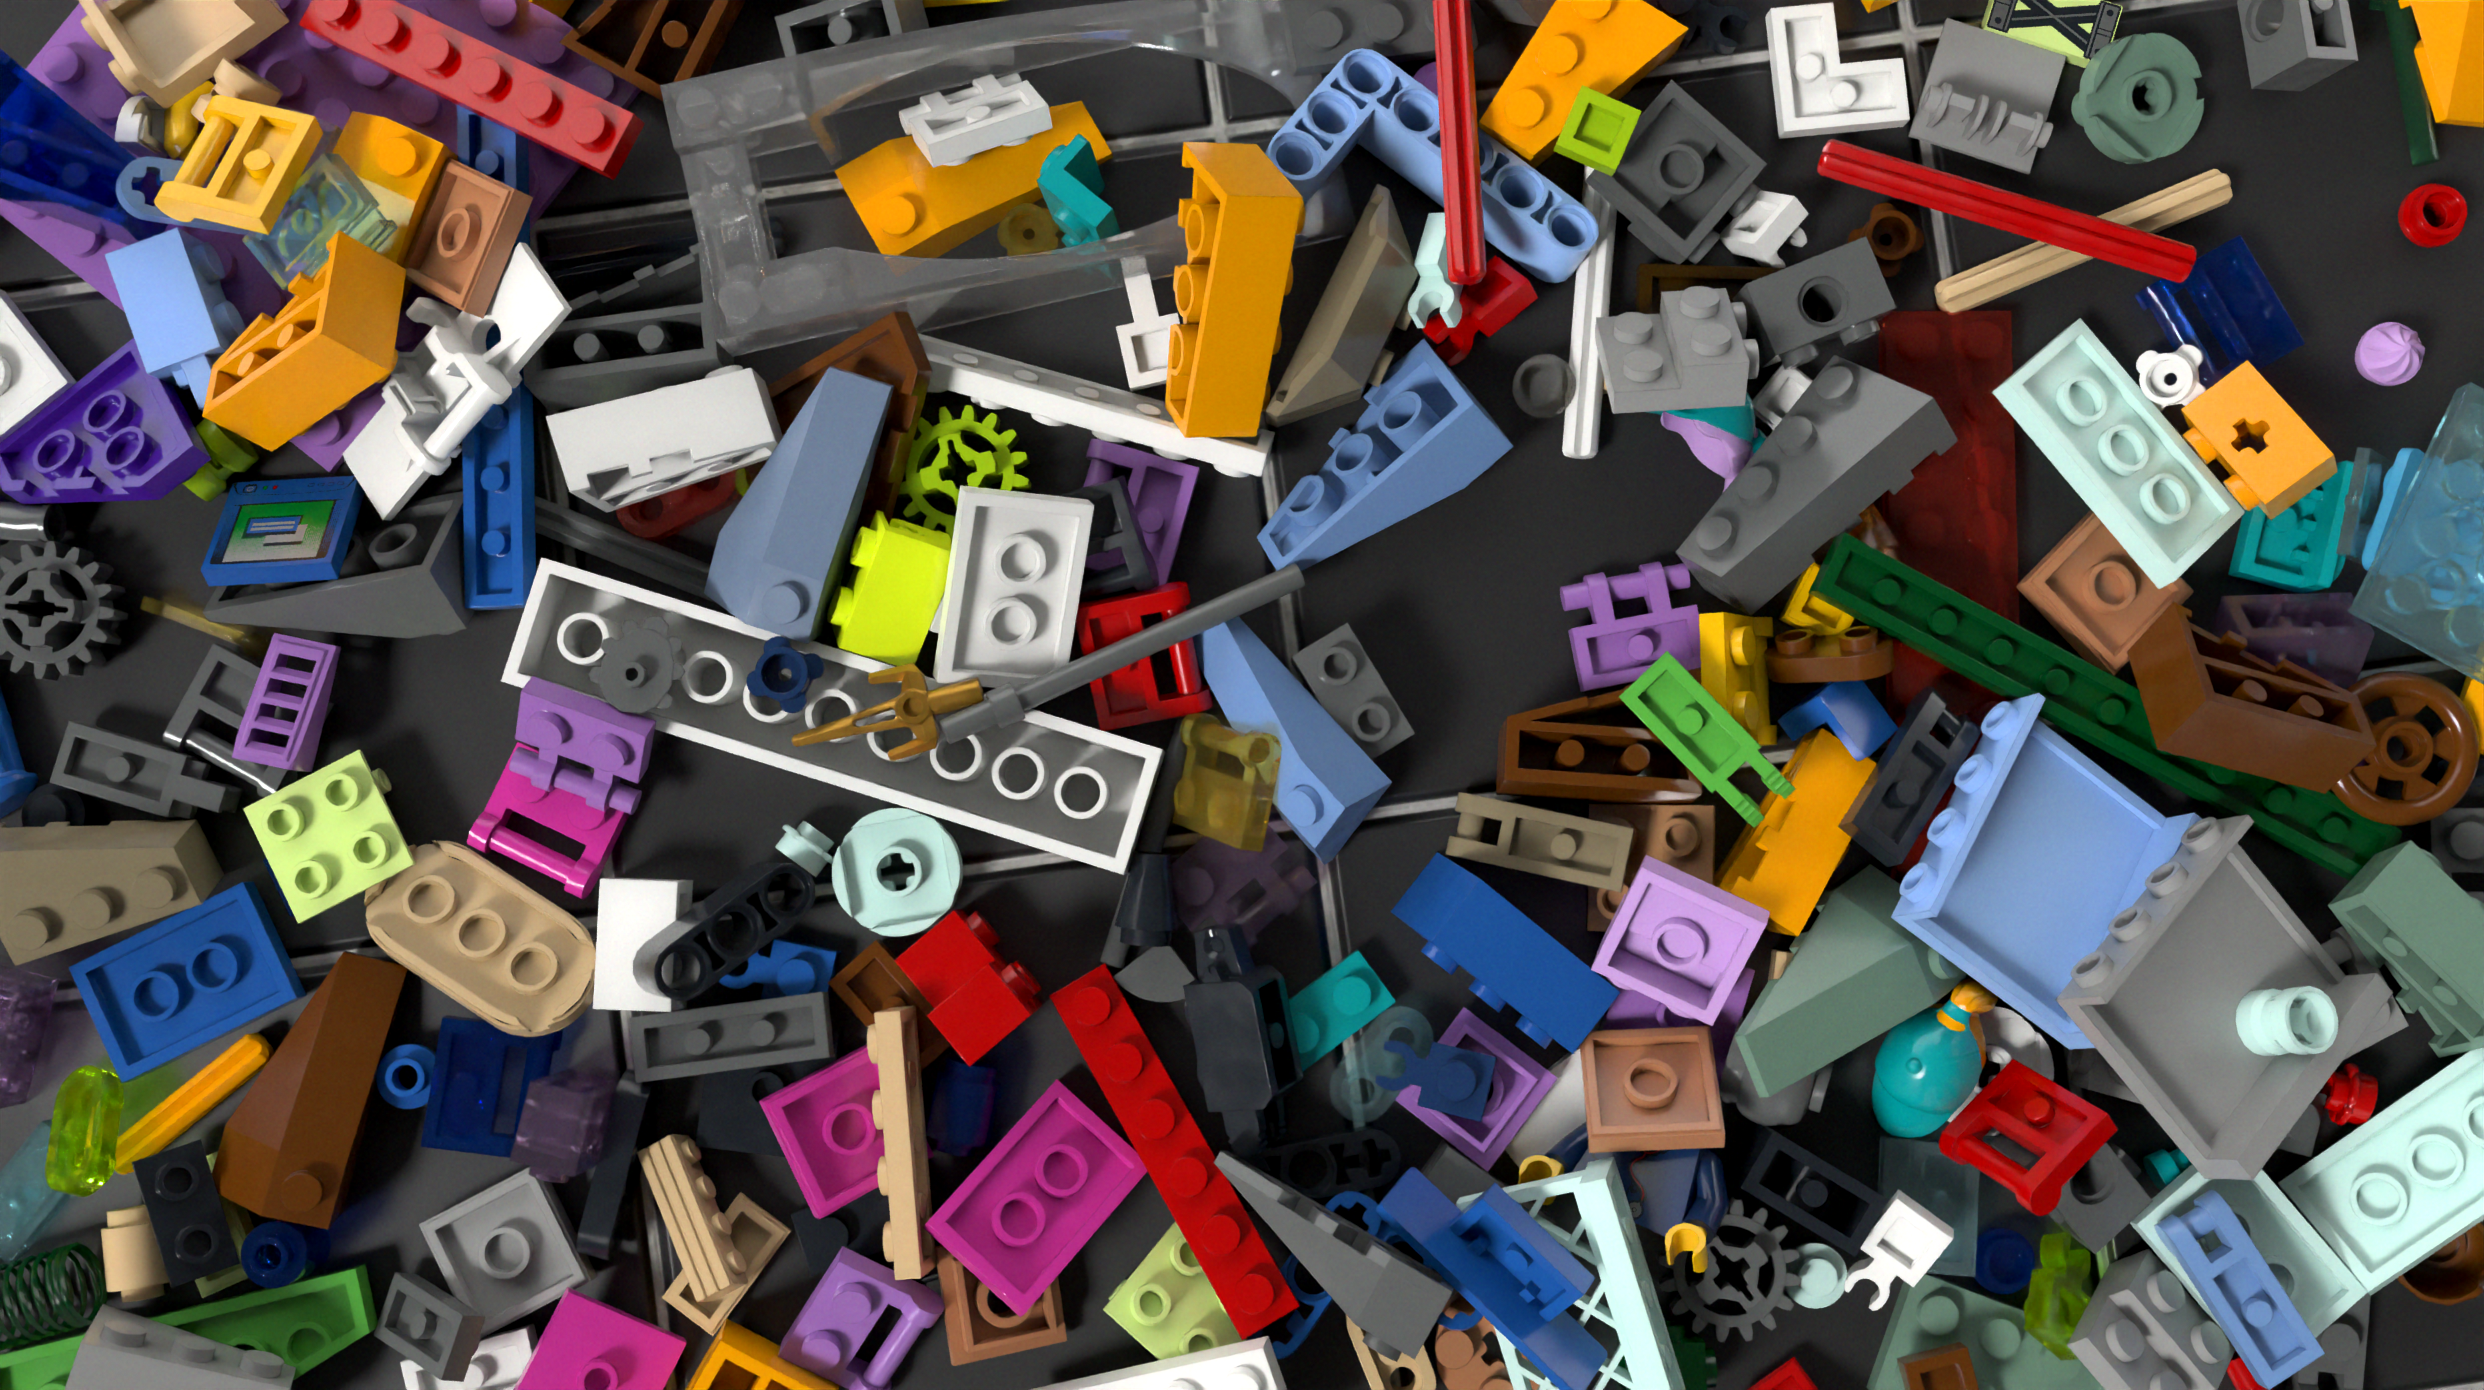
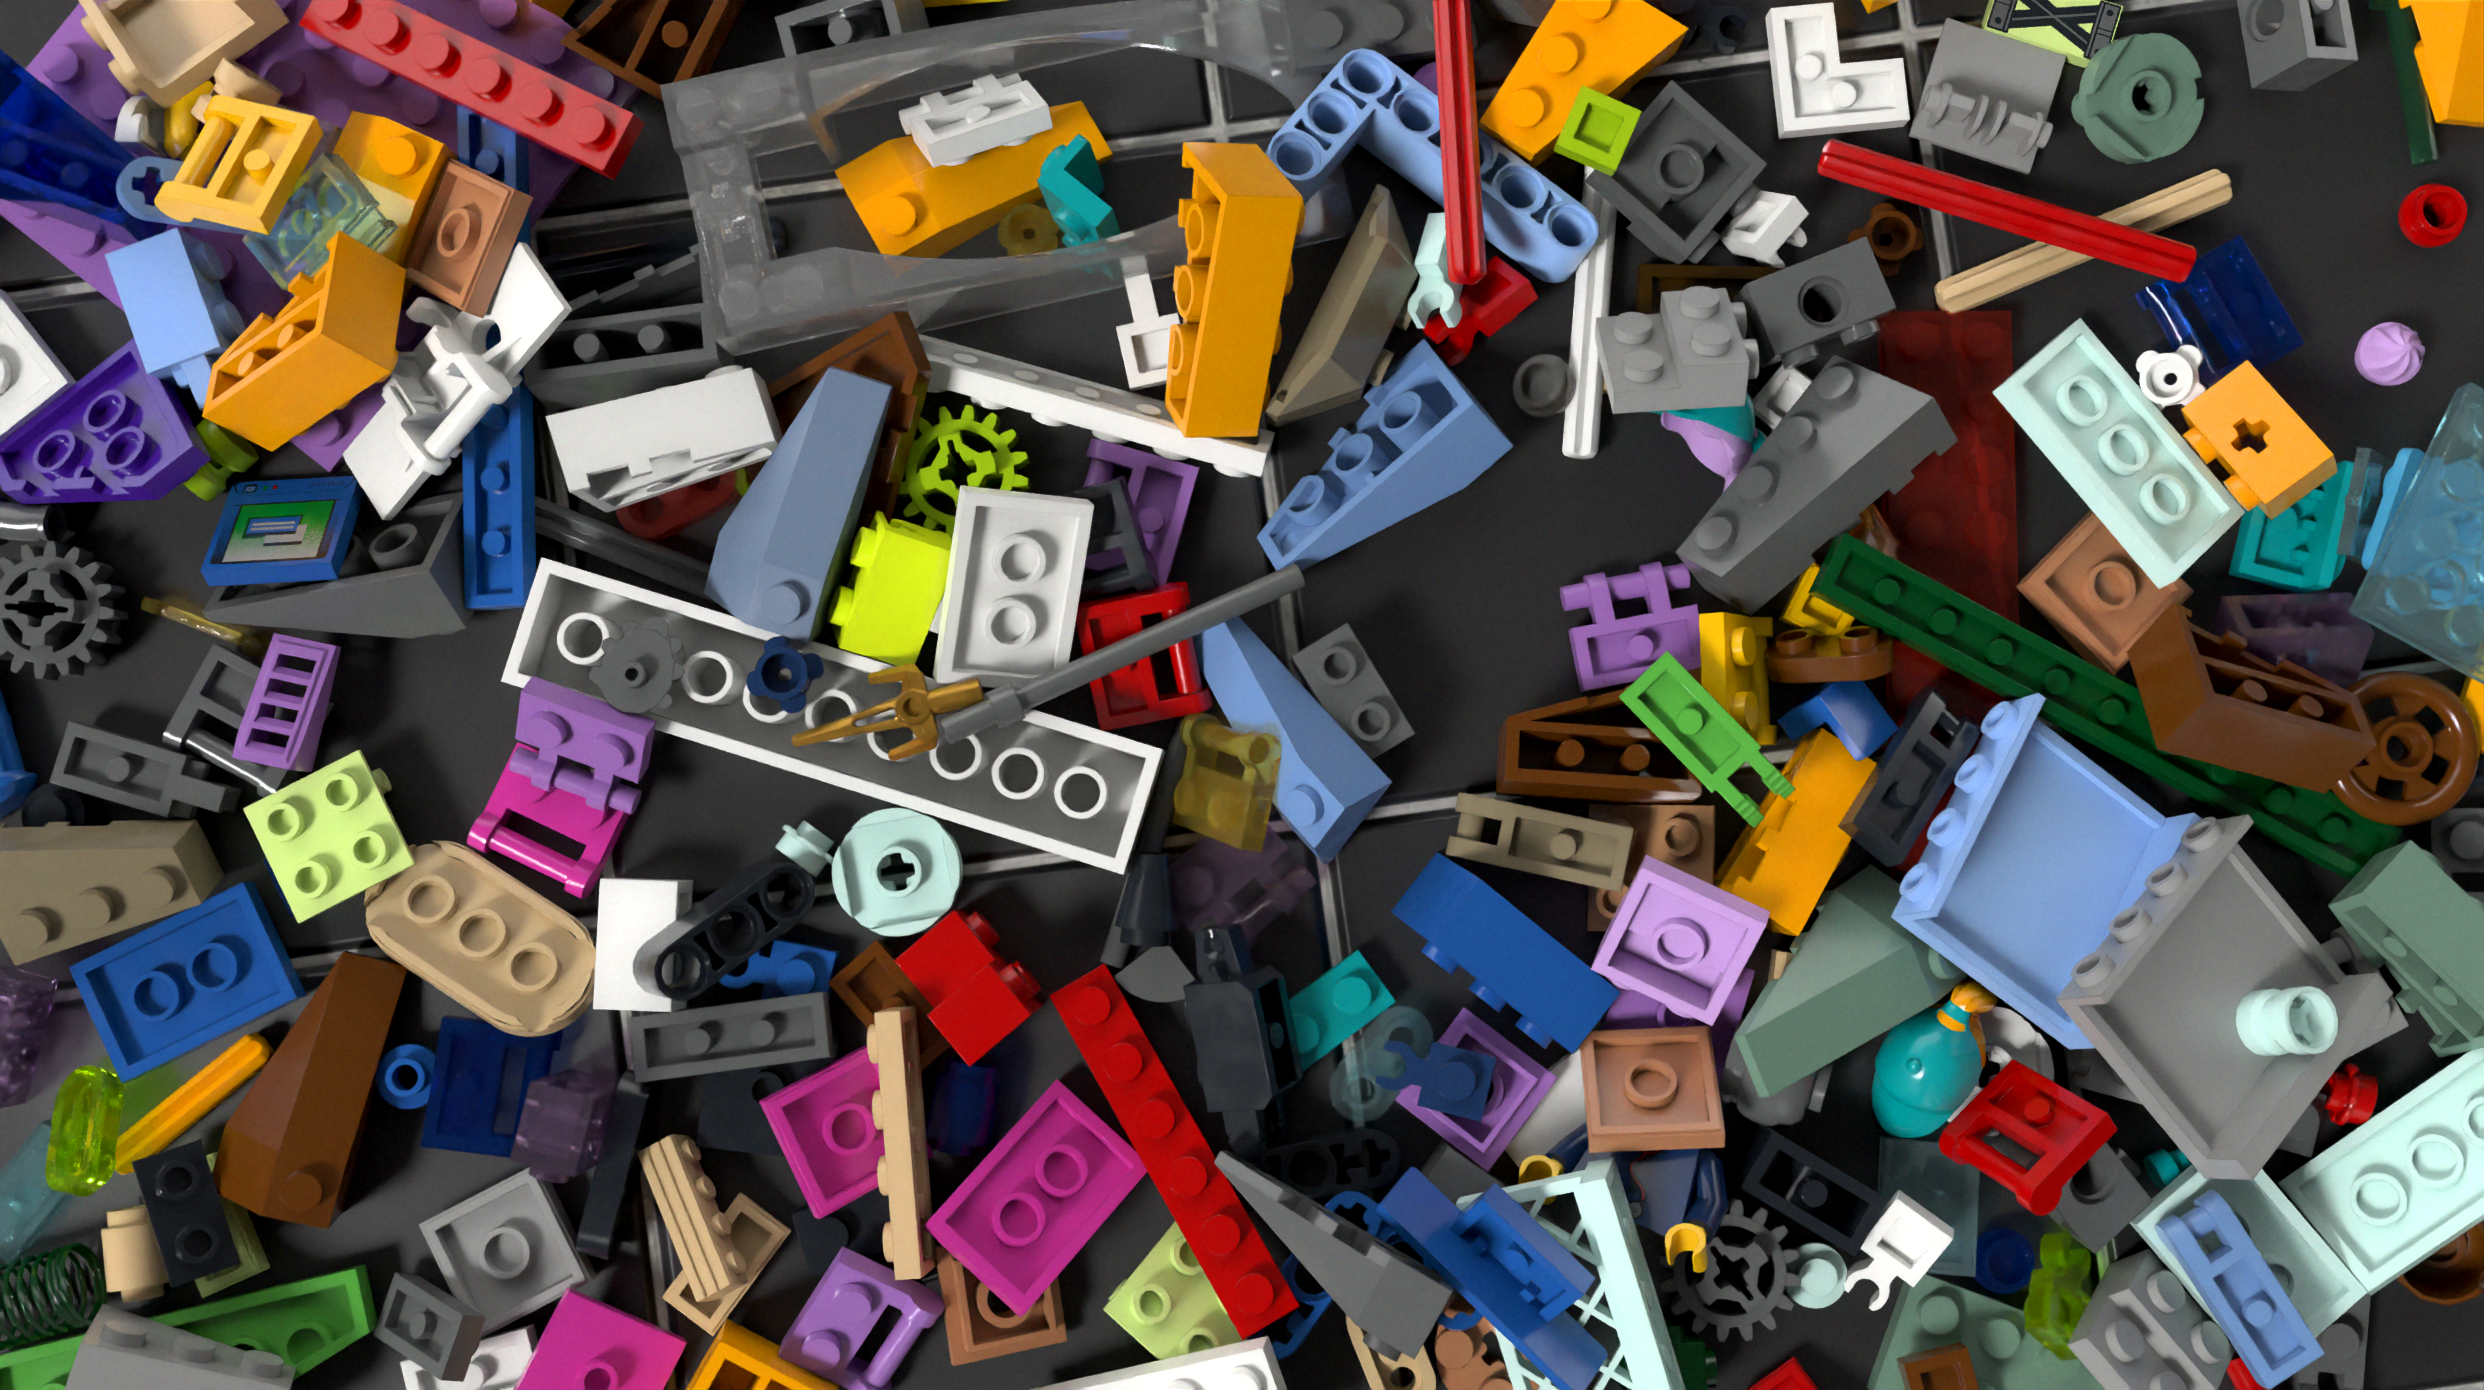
(283, 1252): clear blue brick -> none

